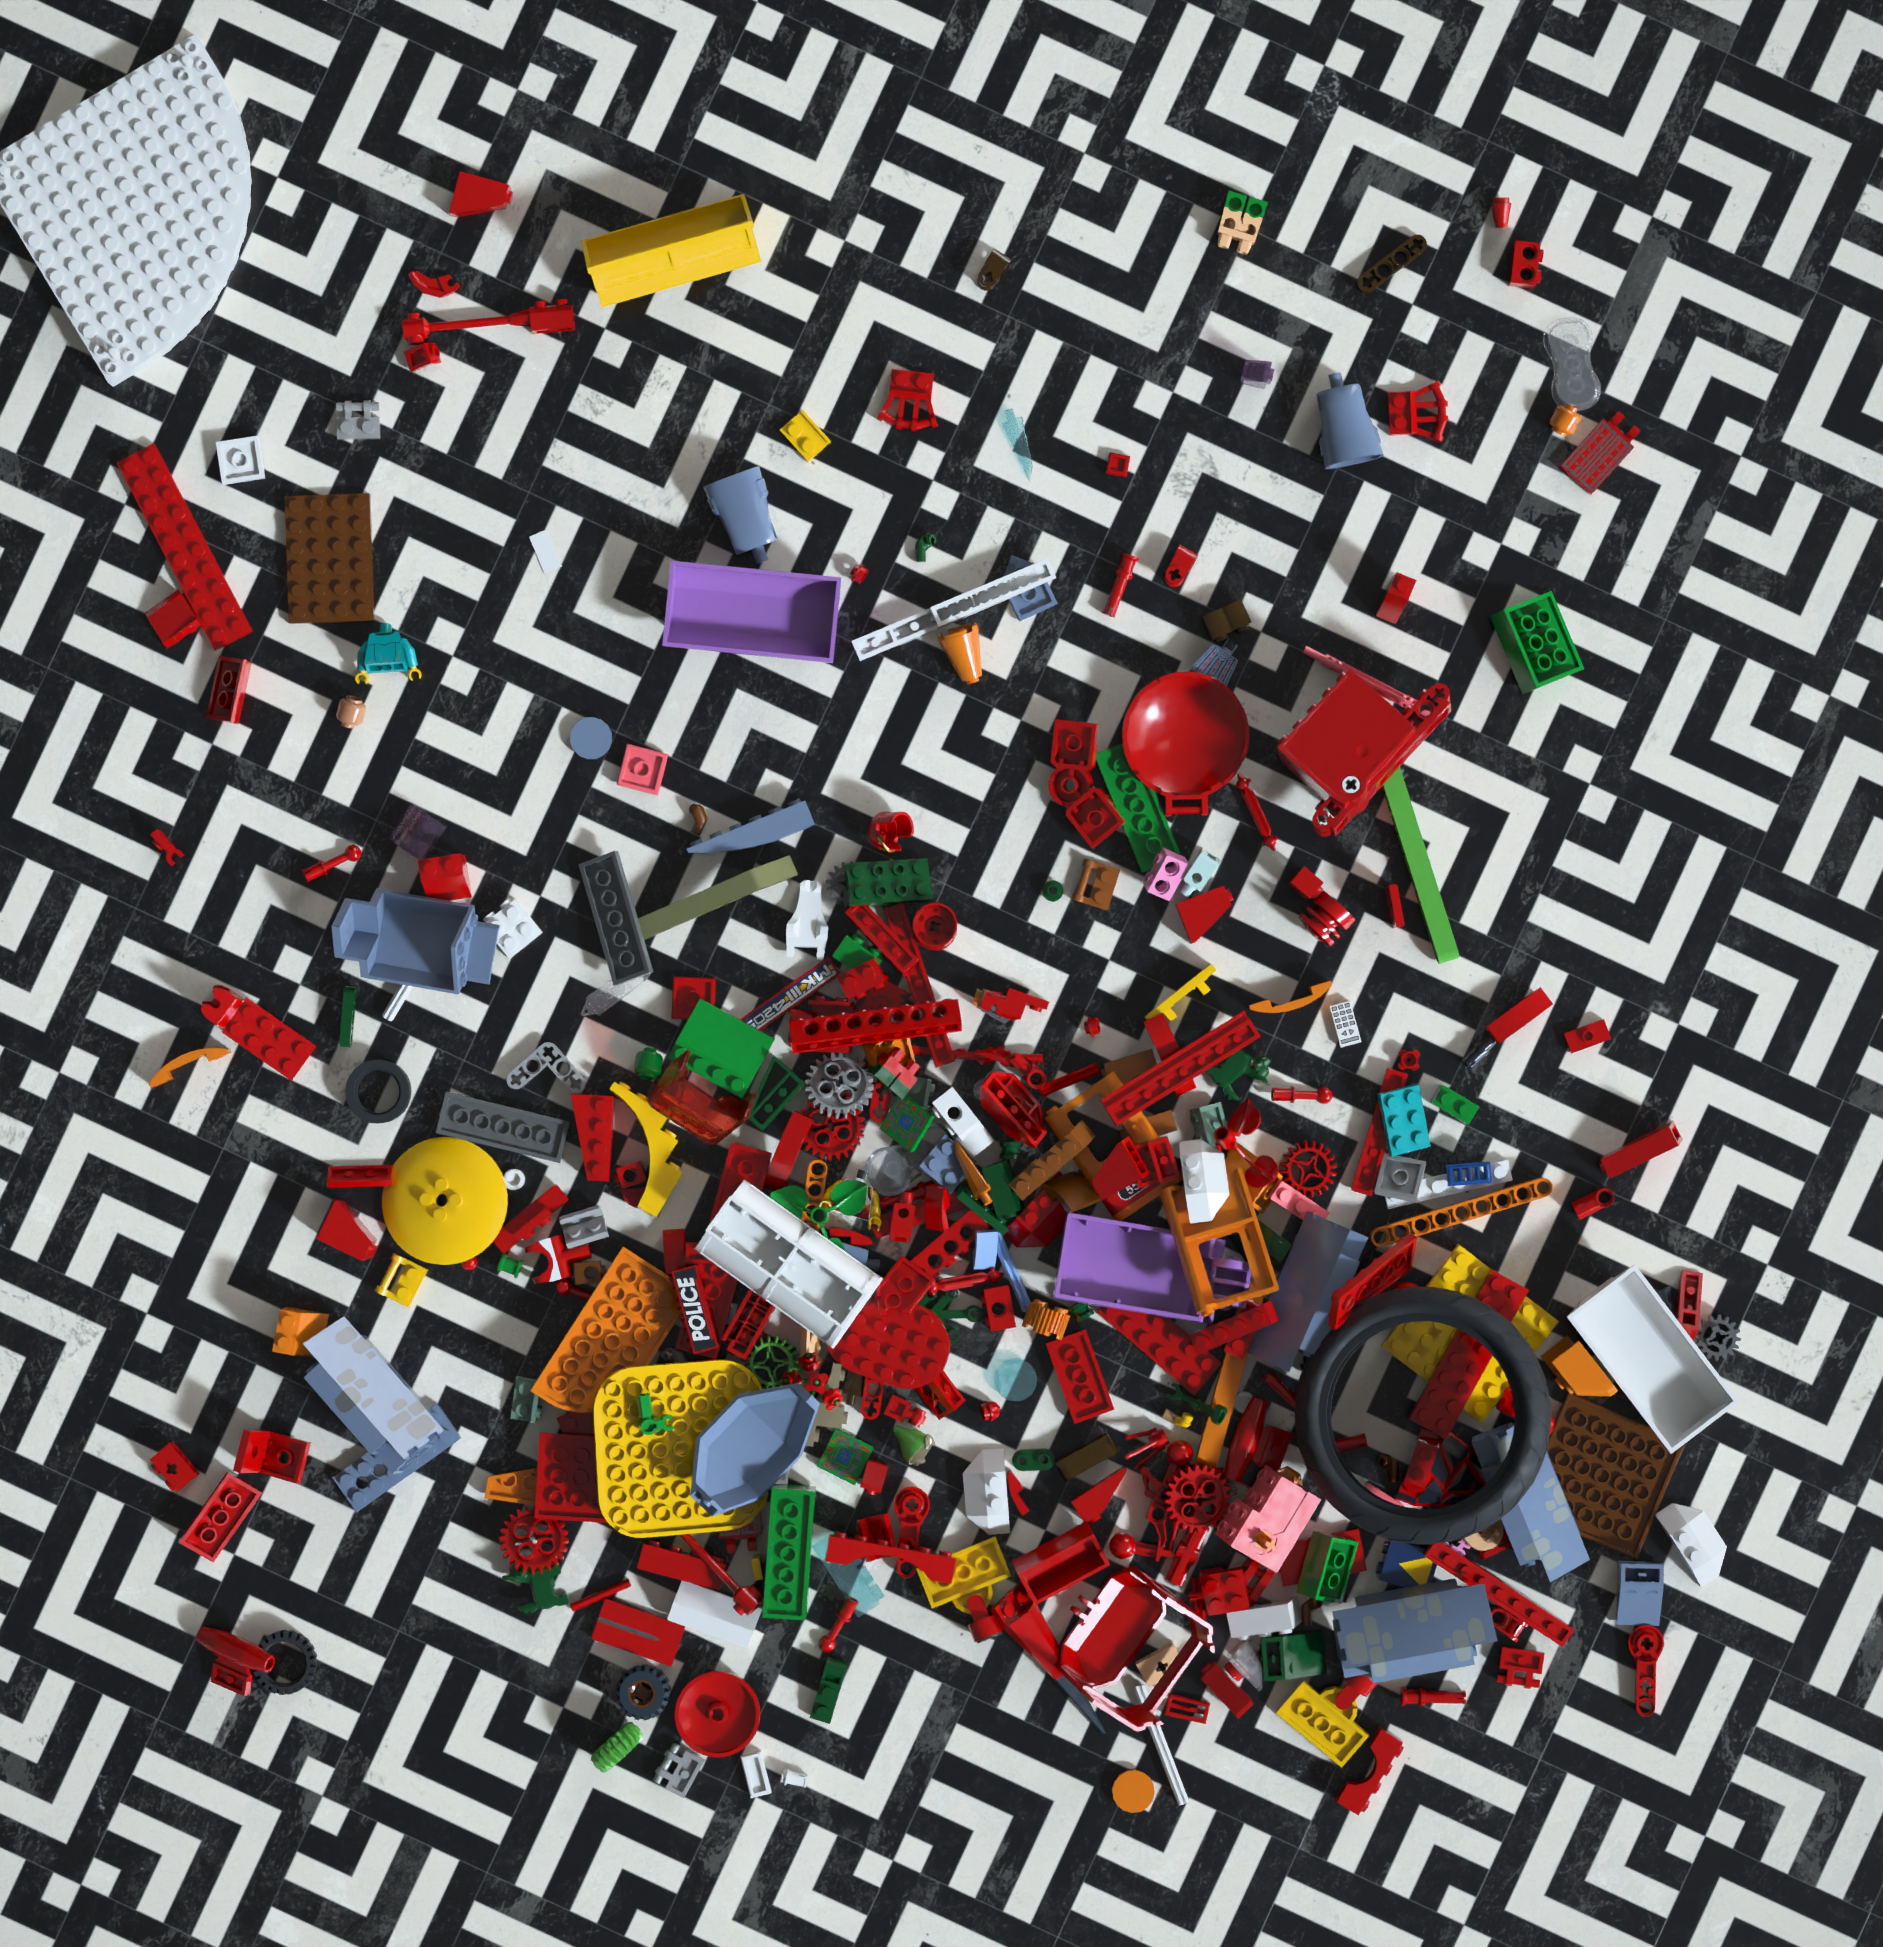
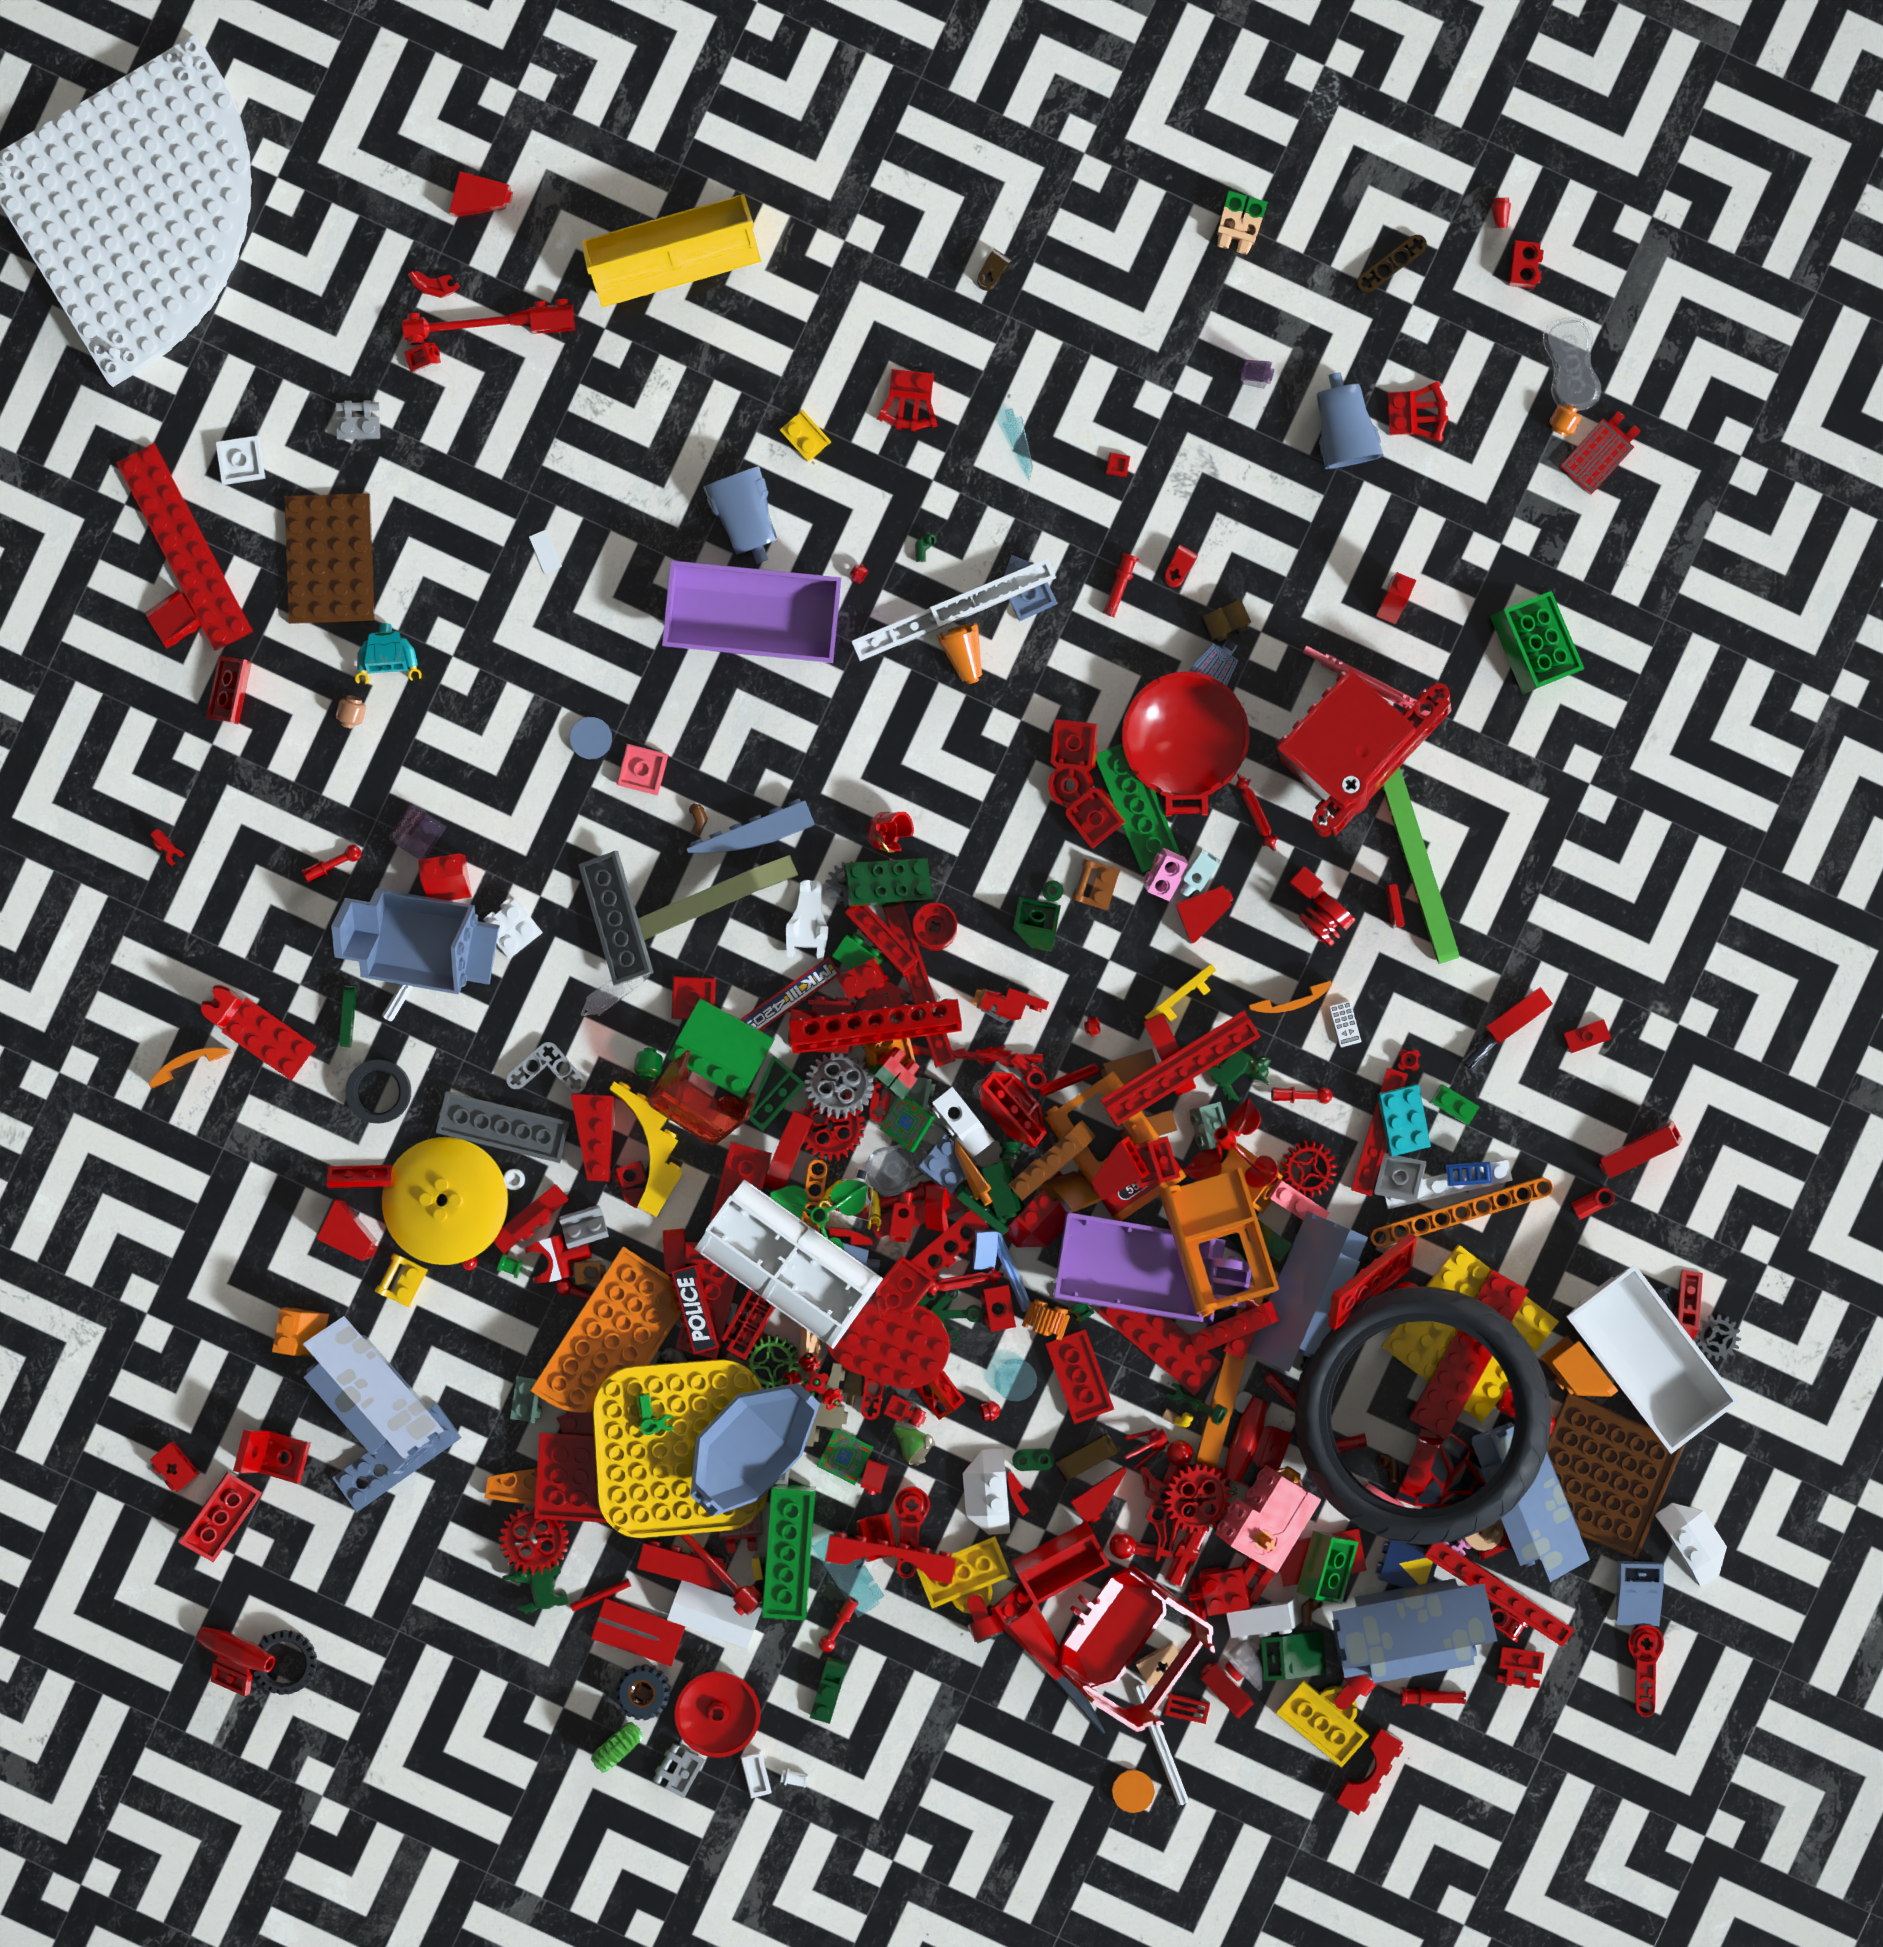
(1037, 922): none -> dark green slope
(1203, 1179): white wedge -> none

